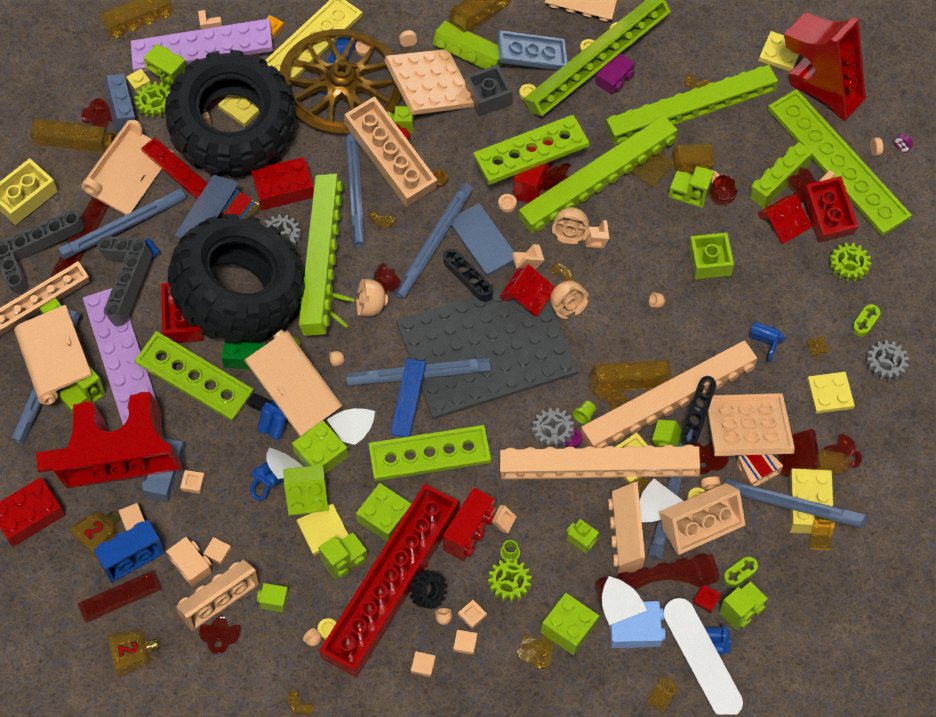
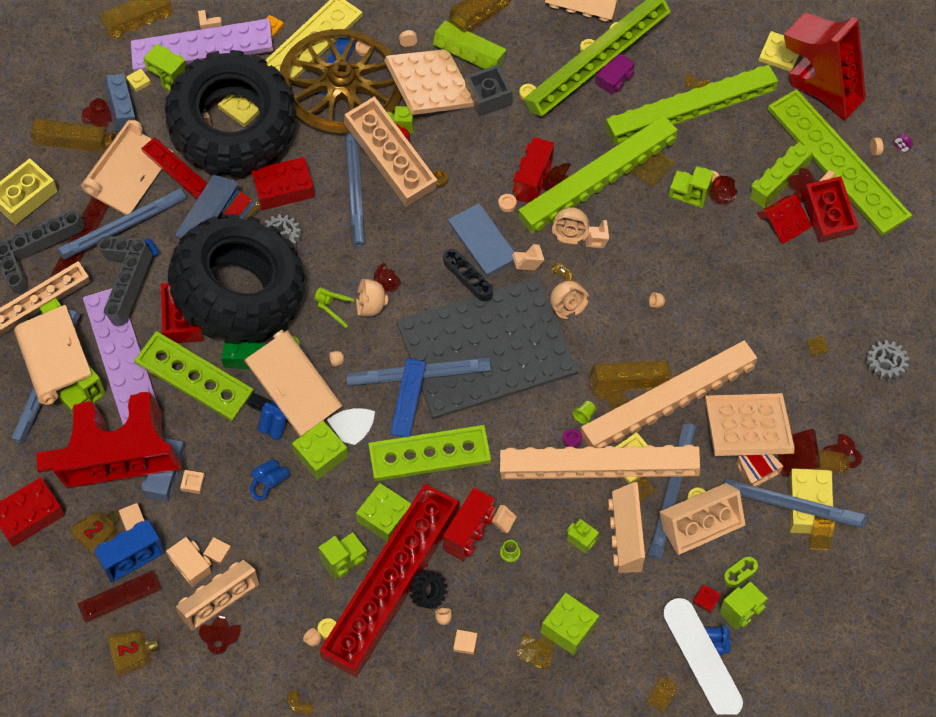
(154, 99): lime gear -> none
(273, 597): lime brick -> none
(278, 461): white sticker -> none
(305, 490): lime brick -> none
(321, 255): lime brick -> none
(321, 527): light yellow tile -> none
(382, 221): clear yellow arm -> none
(423, 664): light nougat tile -> none
(433, 240): sand blue piece -> none
(472, 614): light nougat plate -> none
(513, 572): lime gear -> none
(526, 159): lime plate -> none
(528, 289): red bracket -> none
(531, 50): sand blue tile -> none
(553, 428): light grey gear -> none
(620, 601): white sticker -> none
(640, 629): light blue brick -> none
(655, 499): white sticker -> none
(666, 433): lime brick -> none
(689, 156): clear yellow brick -> none
(693, 571): clear red arch -> none
(698, 411): black beam -> none
(707, 457): clear red plate -> none
(710, 256): lime brick -> none
(710, 482): light nougat tile -> none
(767, 335): blue piece -> none
(830, 392): light yellow plate -> none
(850, 262): lime gear -> none
(870, 322): lime beam -> none

